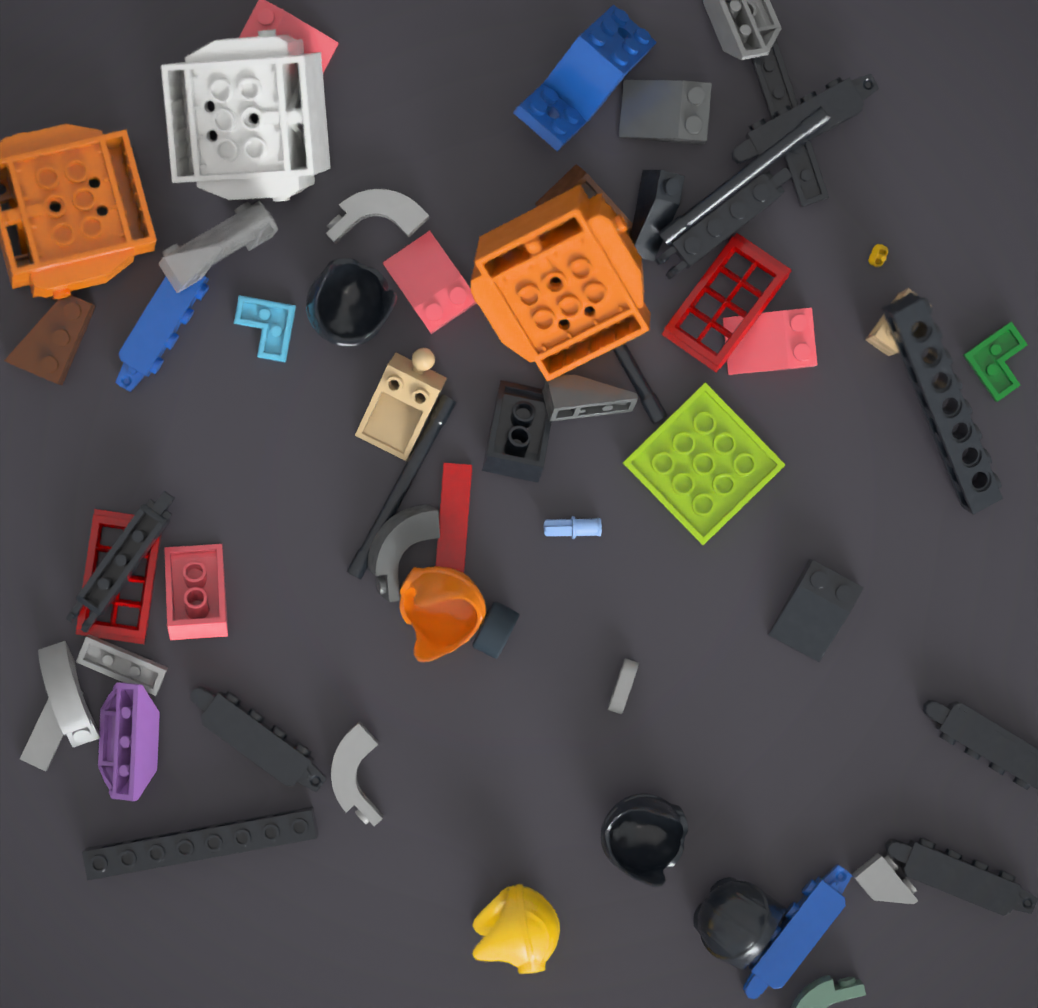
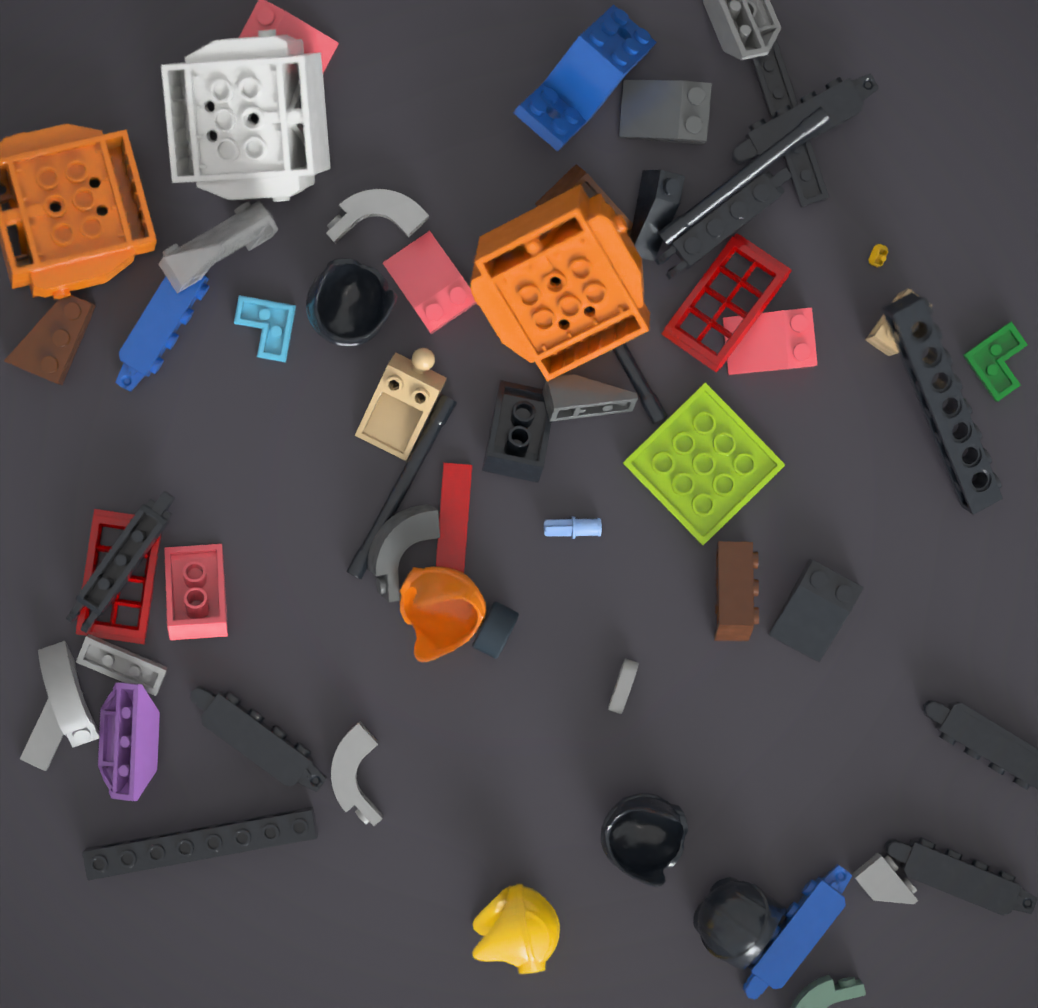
(735, 591): none -> reddish brown wedge

